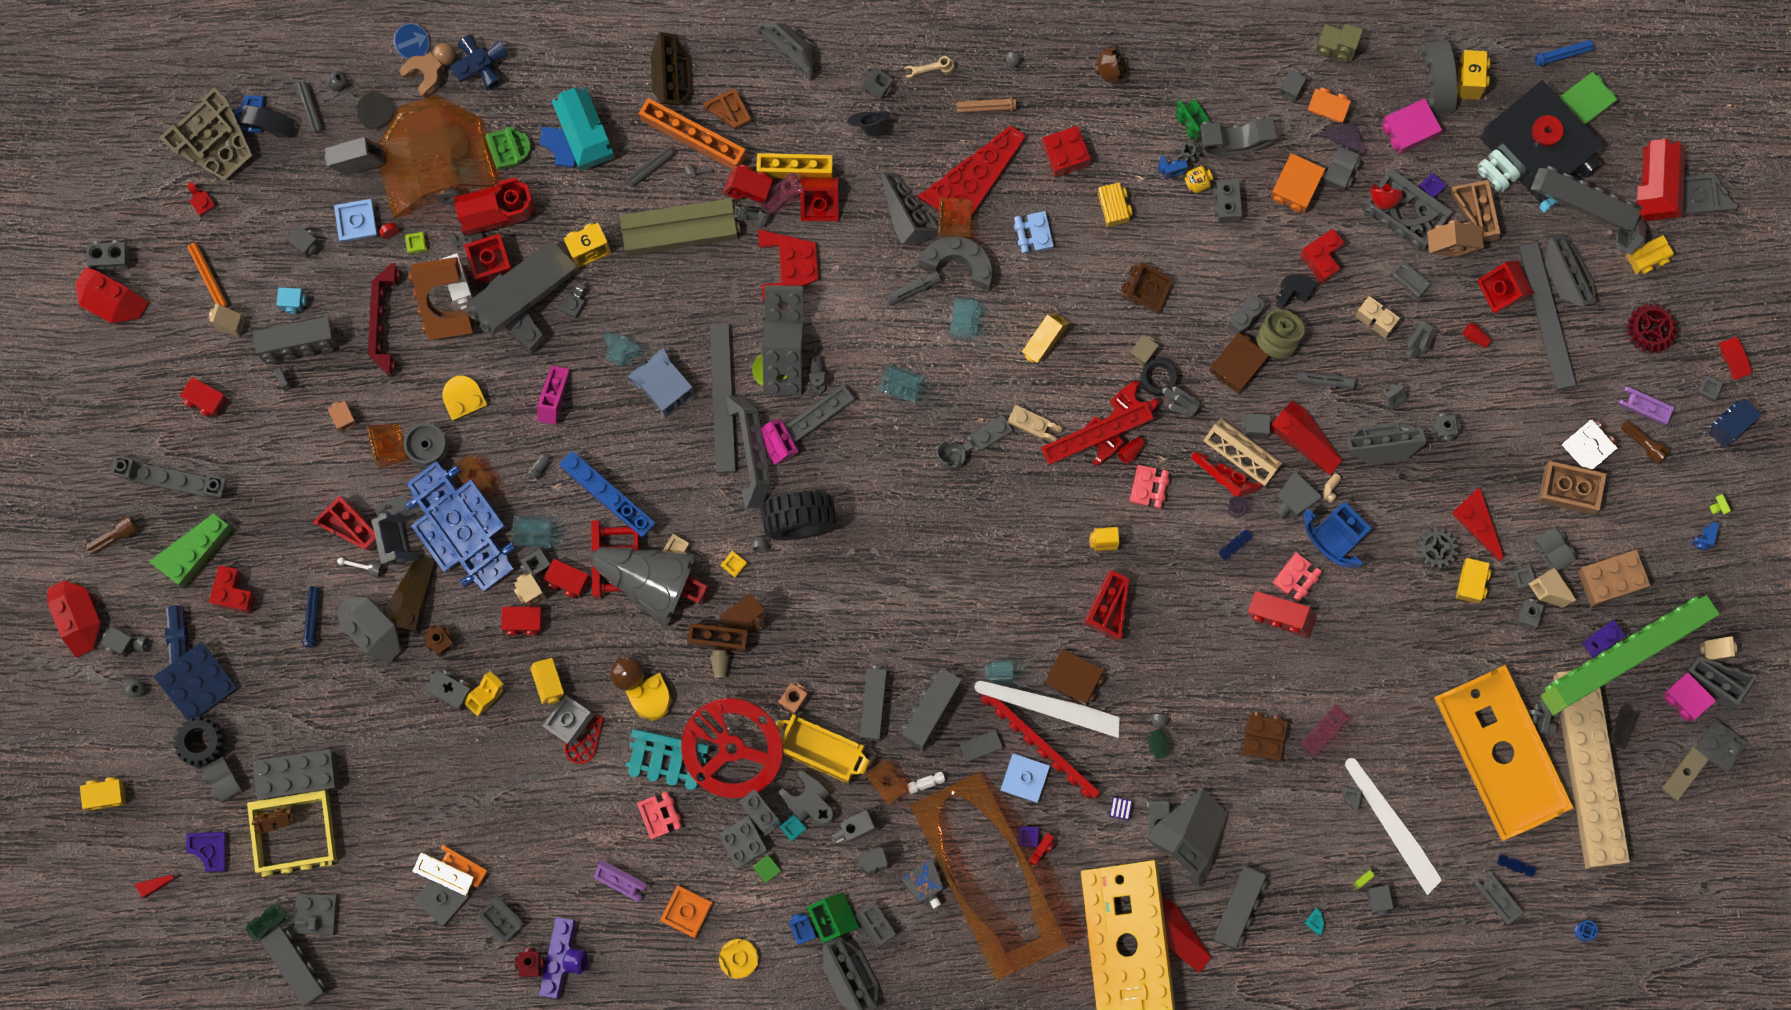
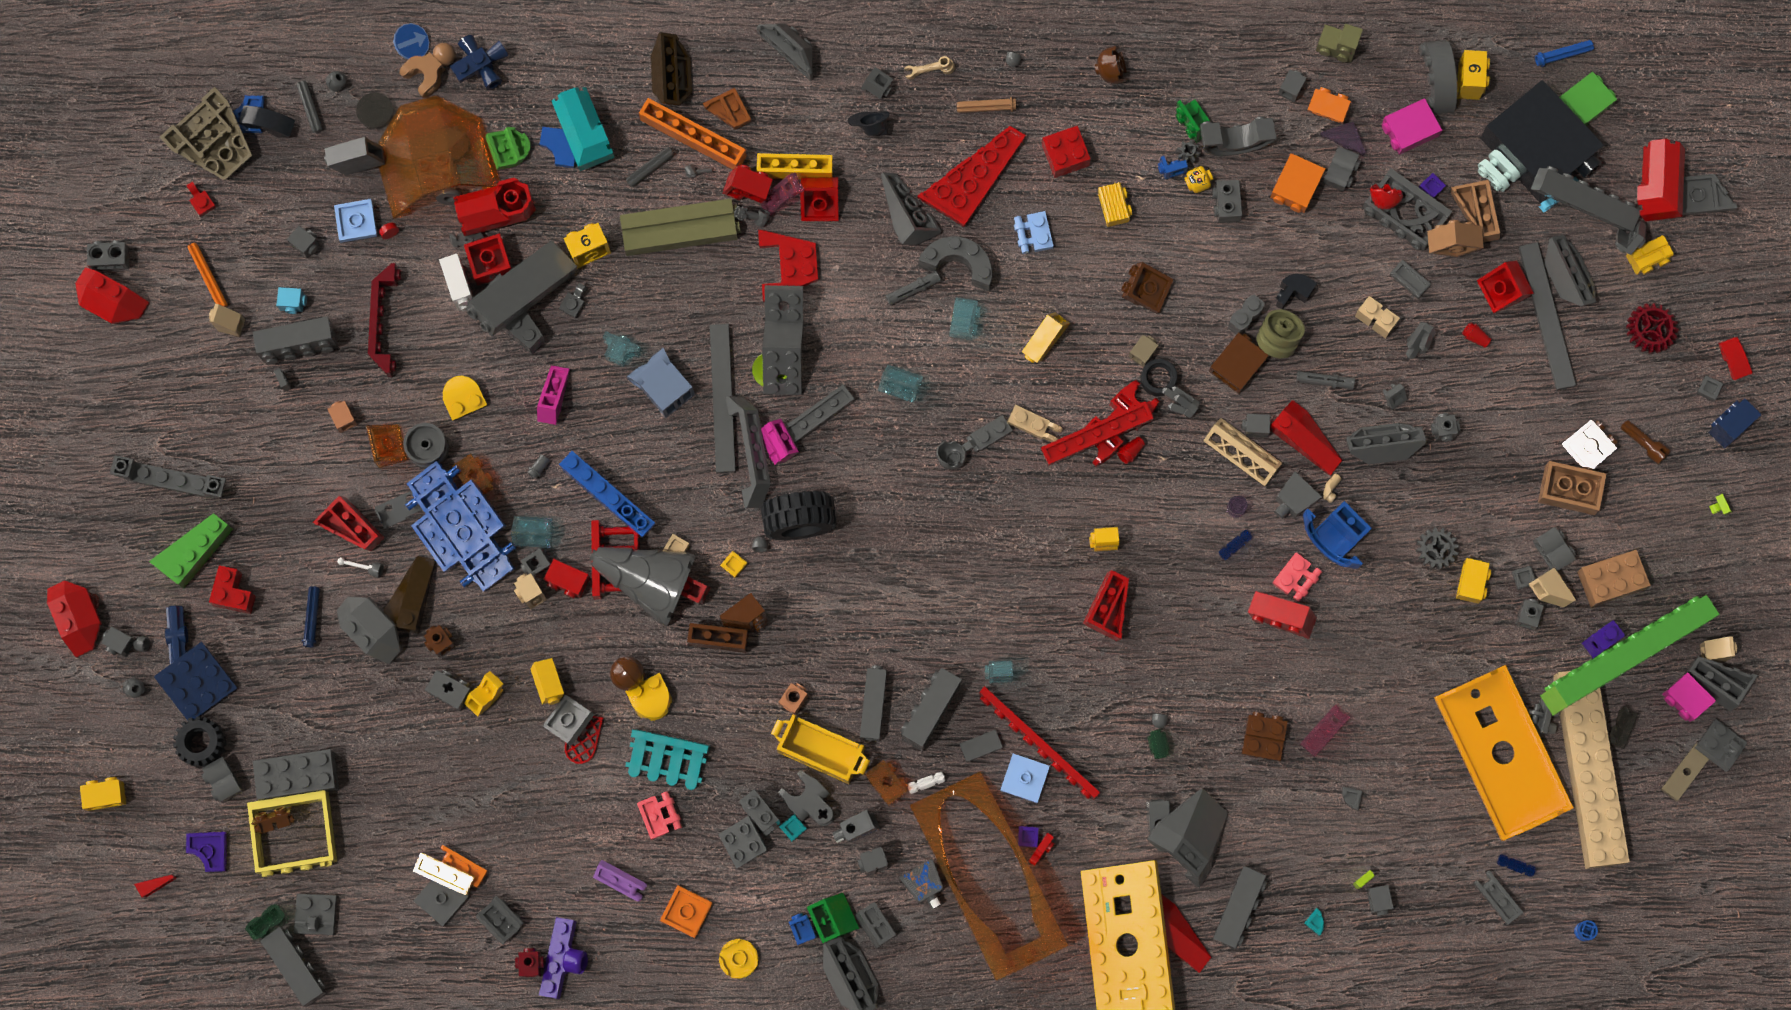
(123, 529): reddish brown piece -> none
(203, 397): red brick -> none
(392, 540): dark grey panel -> none
(415, 243): lime tile -> none
(437, 322): dark orange arch -> none
(521, 620): red brick -> none
(719, 663): dark tan cone -> none
(766, 869): bright green slope -> none
(770, 760): red piece -> none
(817, 377): dark grey piece -> none
(954, 217): clear orange slope -> none
(1053, 707): white sticker -> none
(1074, 678): reddish brown brick -> none
(1120, 808): tile -> none
(1143, 485): coral plate -> none
(1227, 476): red wing -> none
(1318, 256): red brick -> none
(1396, 829): white sticker -> none
(1476, 519): red wing -> none
(1551, 123): red piece -> none
(1647, 406): medium lavender hinge -> none
(1709, 534): blue bracket -> none

